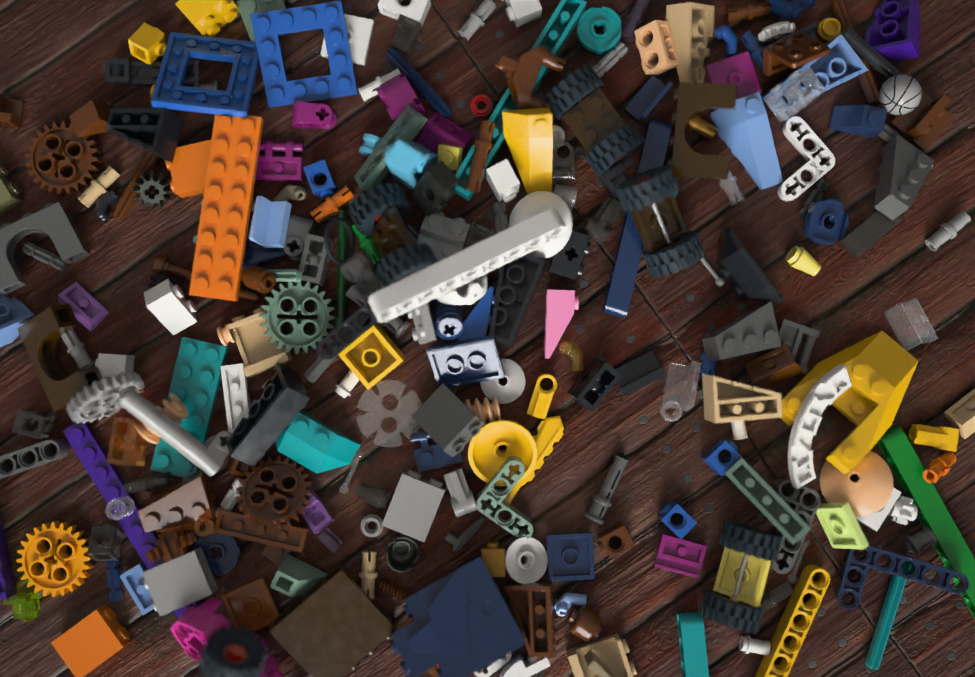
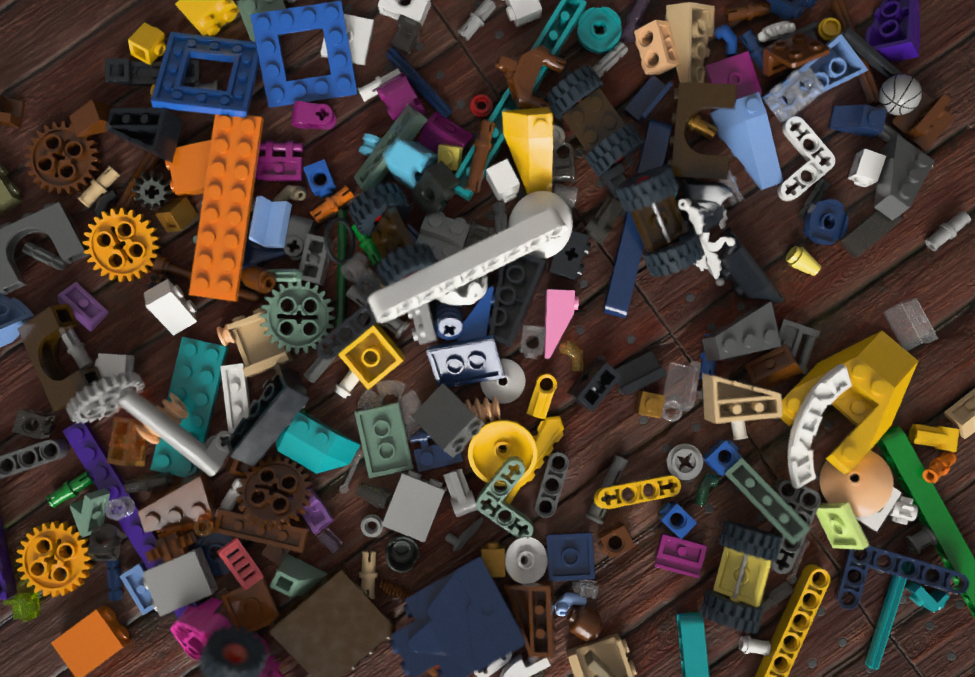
(69, 489): none -> green pin
(90, 511): none -> sand green slope
(104, 255): none -> light orange gear
(176, 214): none -> pearl gold panel
(250, 574): none -> coral slope
(384, 440): none -> sand green tile
(539, 333): none -> clear brick
(554, 494): none -> dark grey beam
(586, 588): none -> clear plate
(637, 492): none -> yellow beam
(649, 404): none -> pearl gold brick
(695, 460): none -> light grey gear
(702, 210): none -> helmet
(704, 487): none -> clear green arm
(866, 167): none -> white brick
(932, 602): none -> teal bracket

